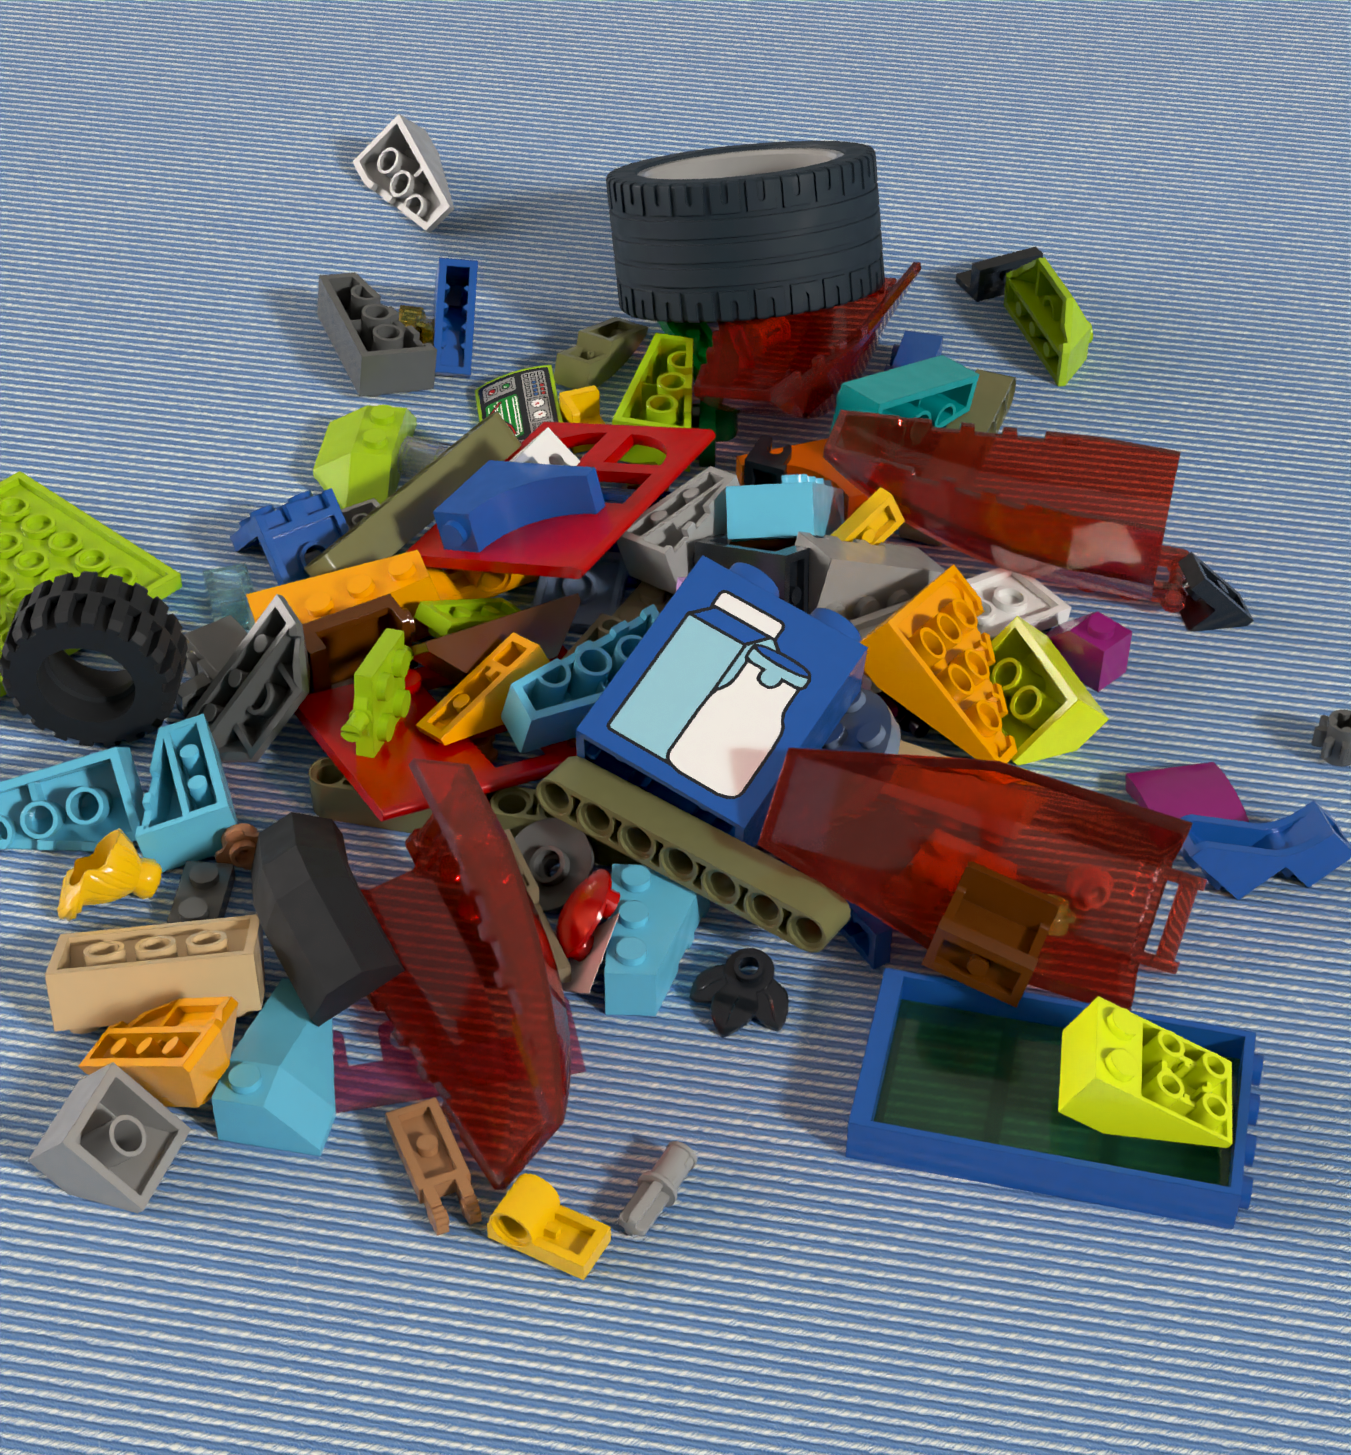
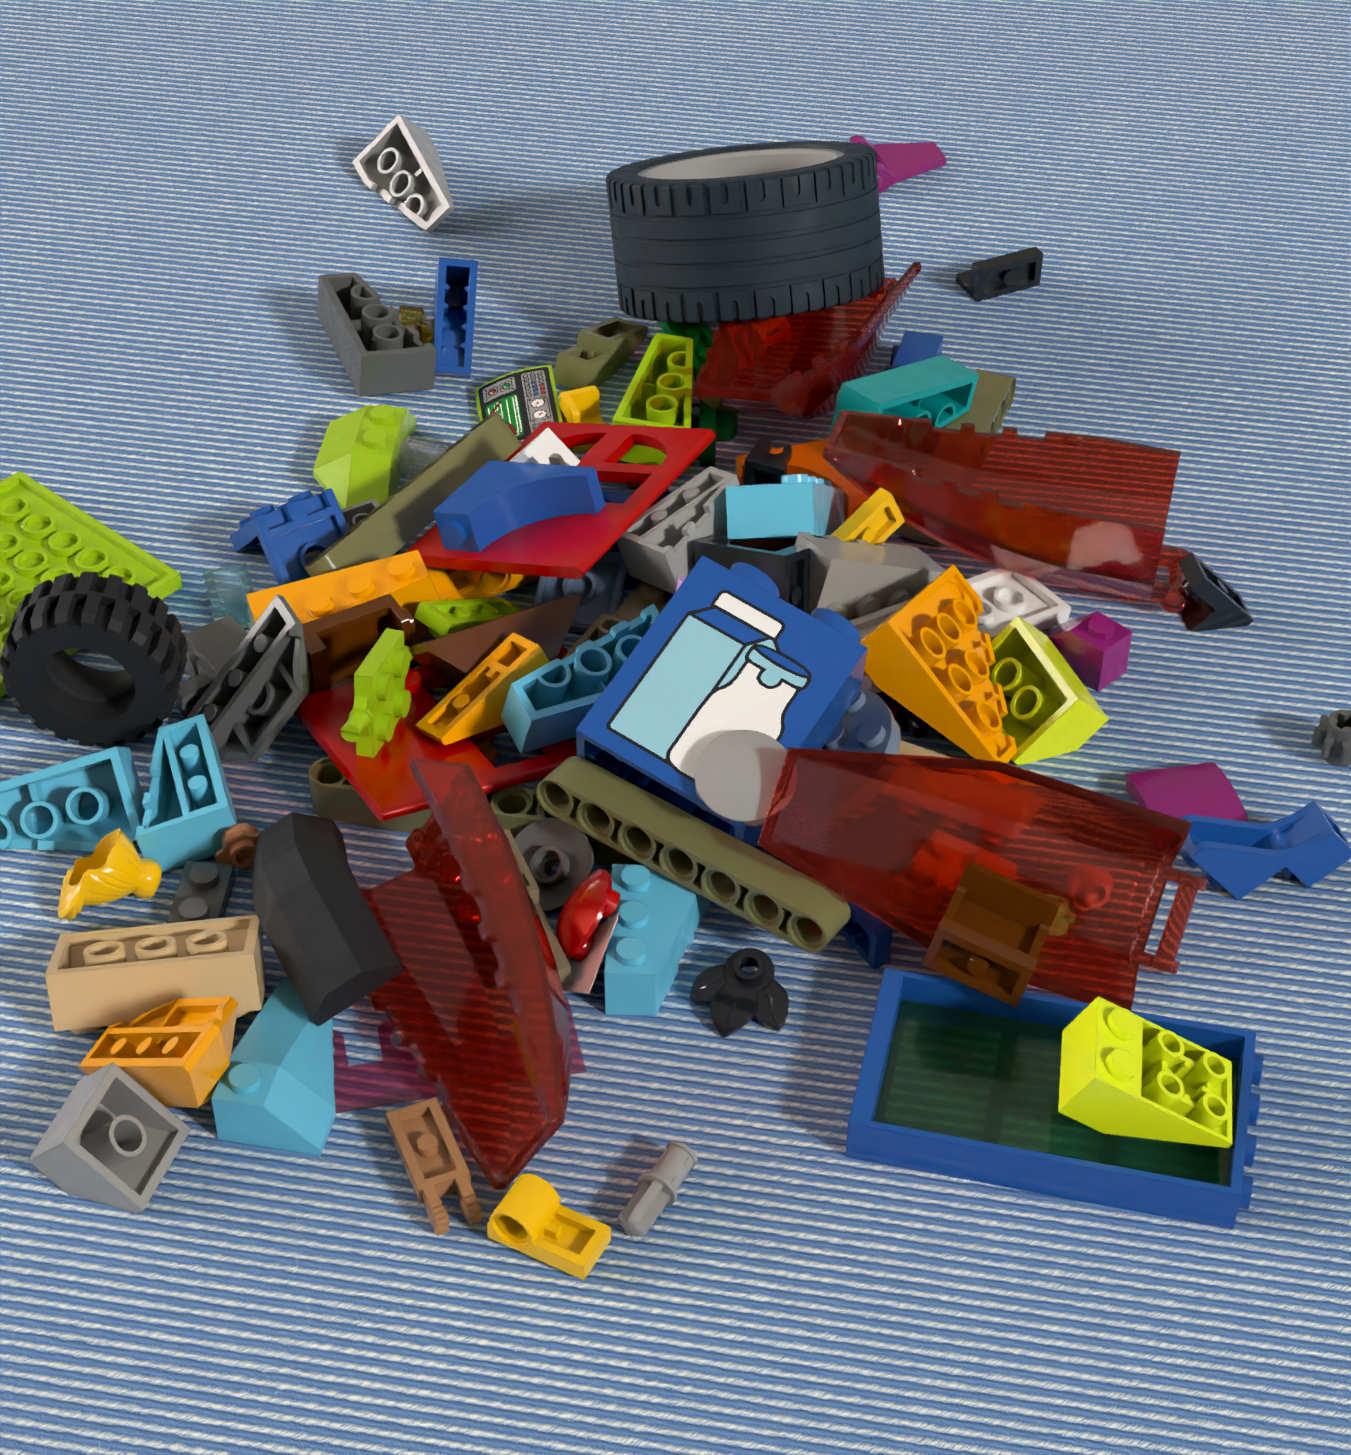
(739, 775): none -> light grey dish
(903, 160): none -> magenta flag
(1048, 318): lime wedge -> none

